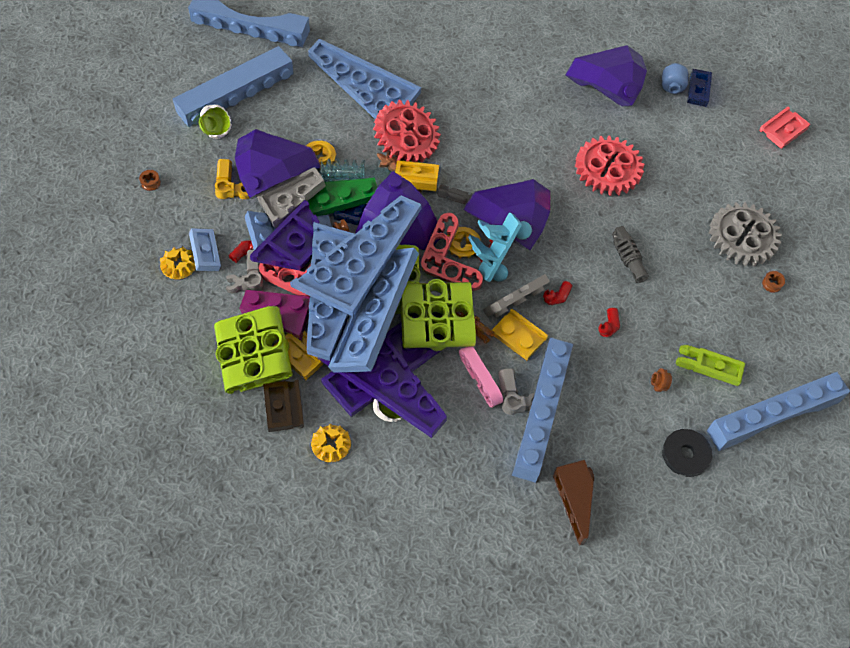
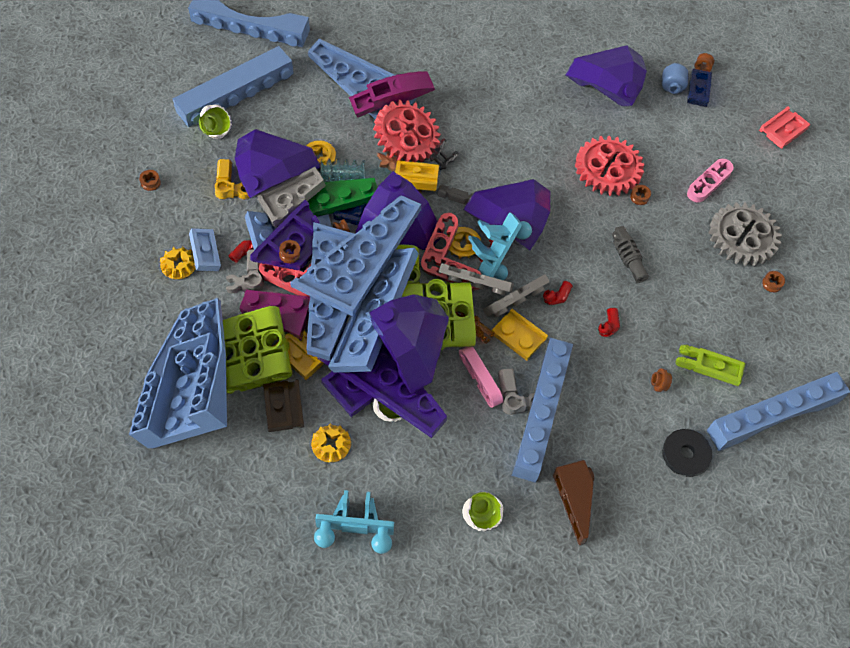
(186, 381): none -> medium blue wedge
(286, 257): none -> dark orange bush
(325, 537): none -> medium azure piece
(393, 88): none -> magenta slope
(413, 335): none -> dark purple brick
(438, 149): none -> black piece
(477, 280): none -> light grey wing
(483, 511): none -> lime hair
(638, 199): none -> dark orange bush
(708, 59): none -> dark orange bush
(712, 173): none -> bright pink beam

